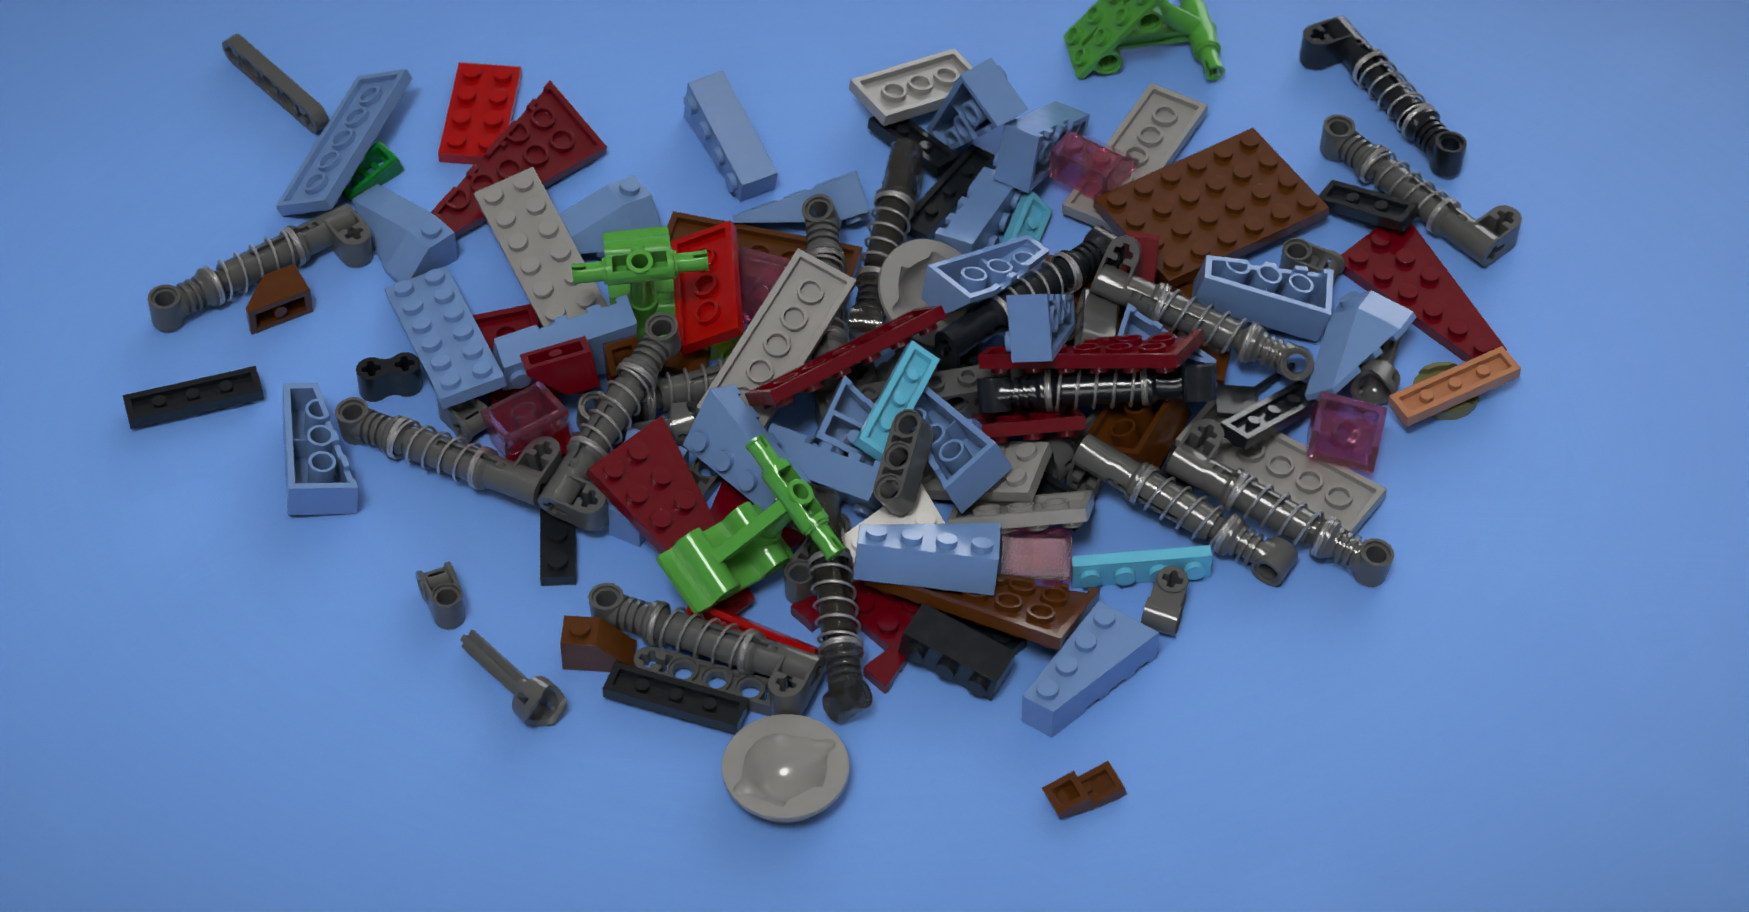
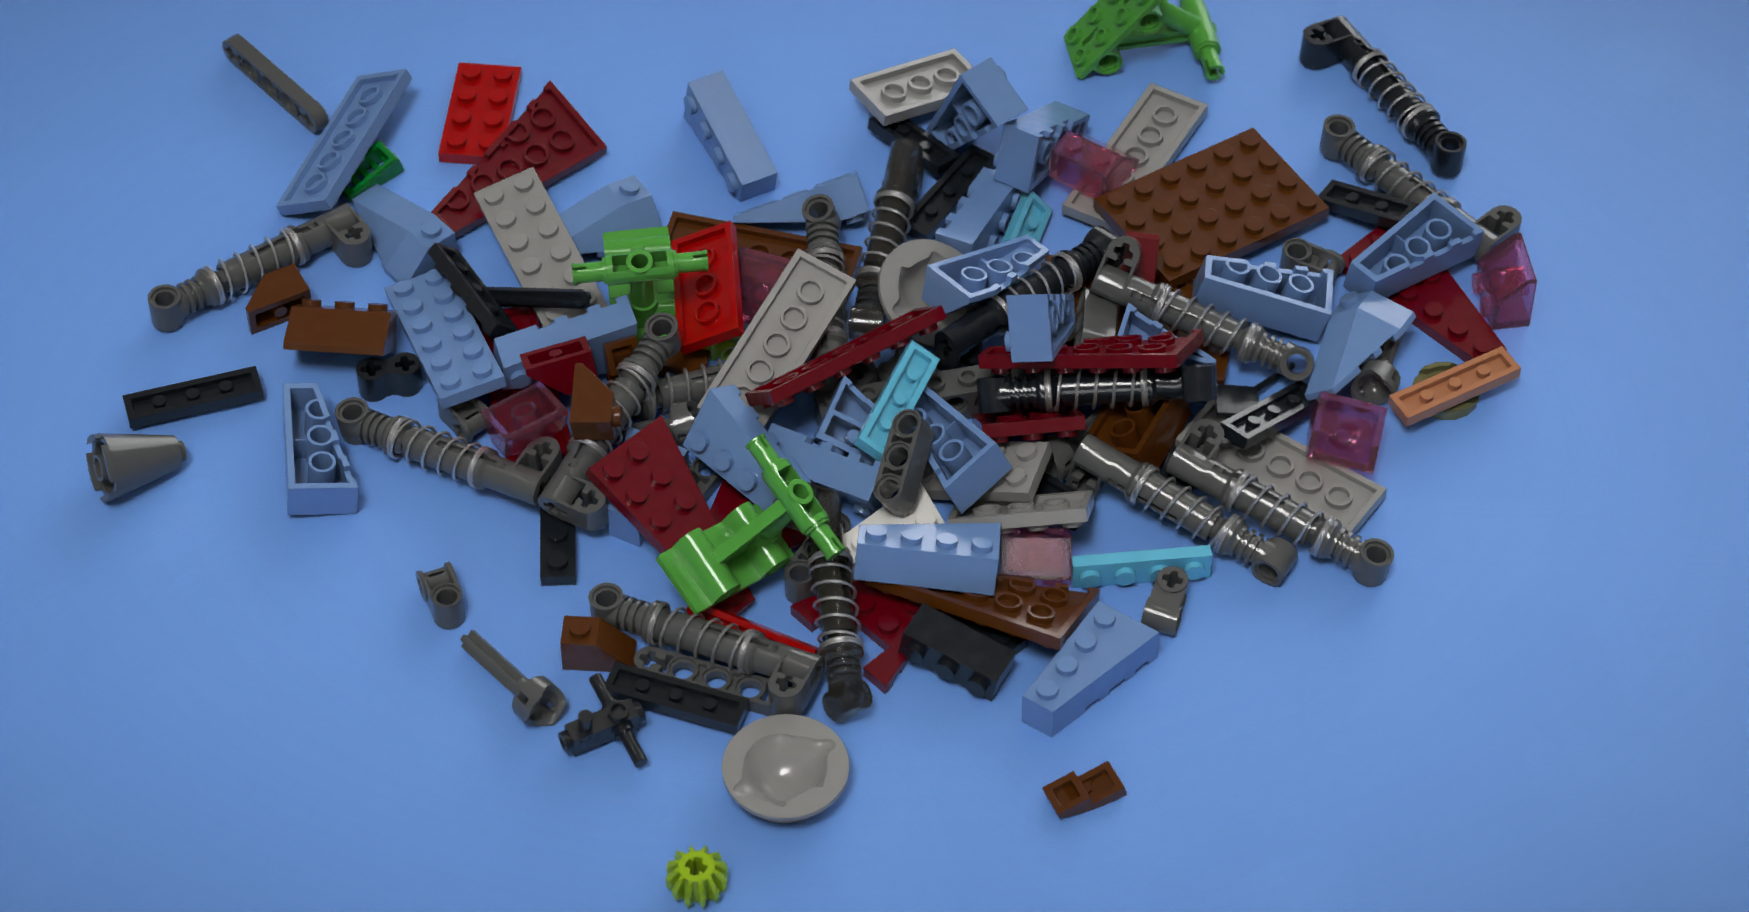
(130, 461): none -> dark grey cone
(341, 328): none -> reddish brown slope
(472, 290): none -> black plate
(541, 297): none -> black axle
(593, 407): none -> reddish brown slope
(614, 721): none -> black piece
(696, 876): none -> lime gear
(1415, 248): none -> medium blue wedge
(1506, 284): none -> clear pink slope

